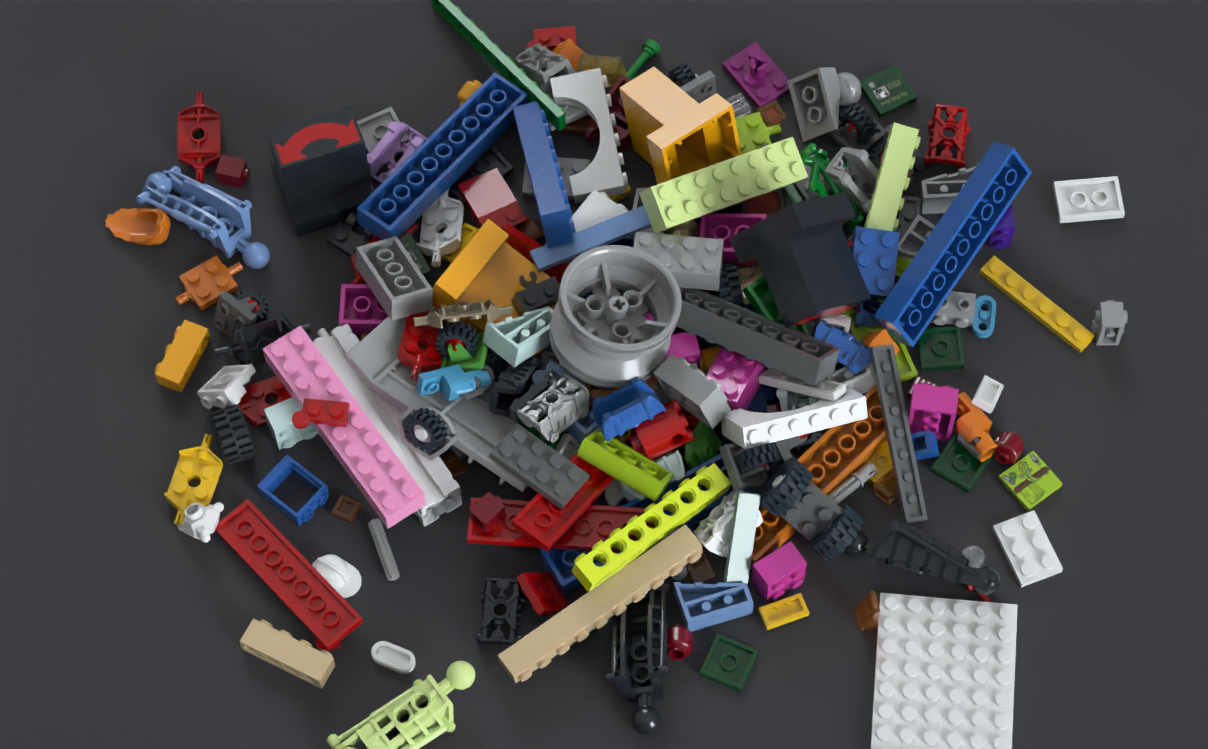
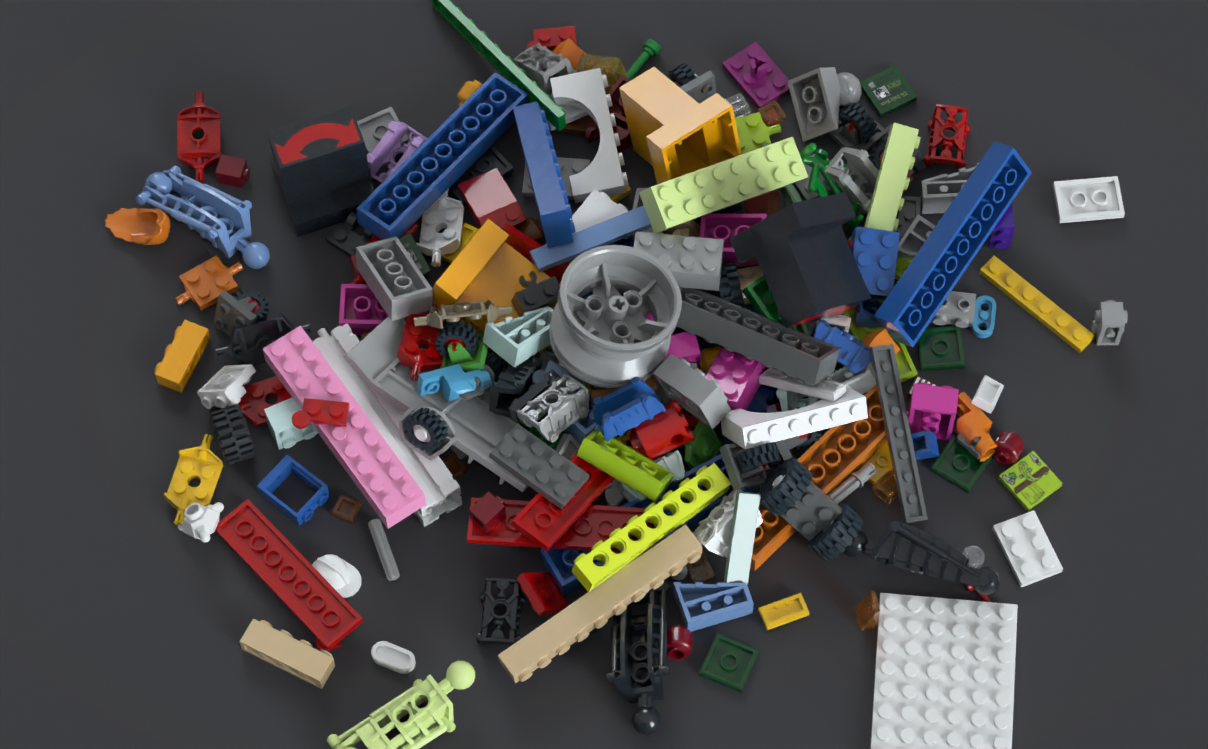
(779, 572): dark pink brick -> none

